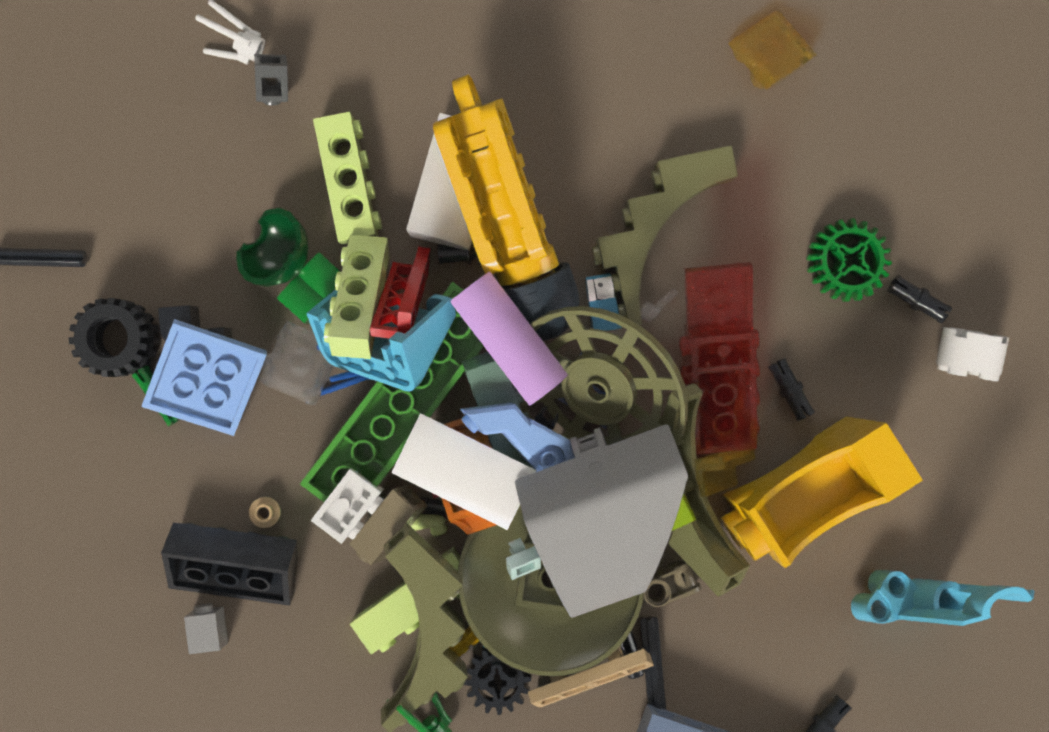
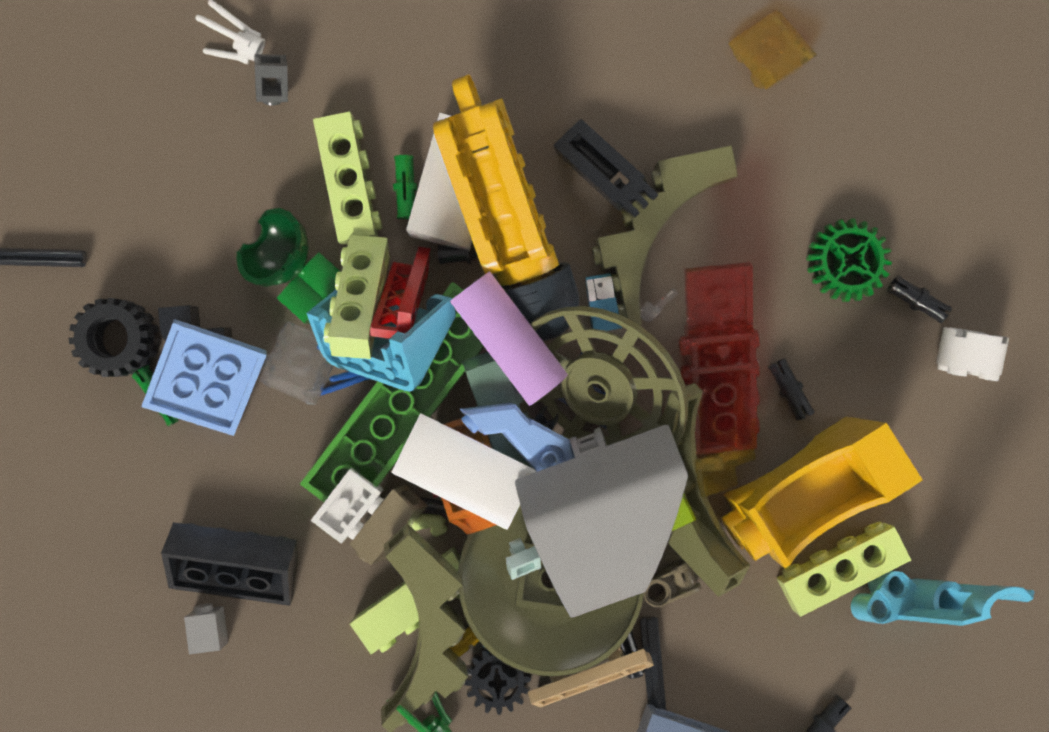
(274, 512): tan plate -> none
(404, 166): none -> green pin
(599, 163): none -> black hinge
(888, 555): none -> yellowish green brick

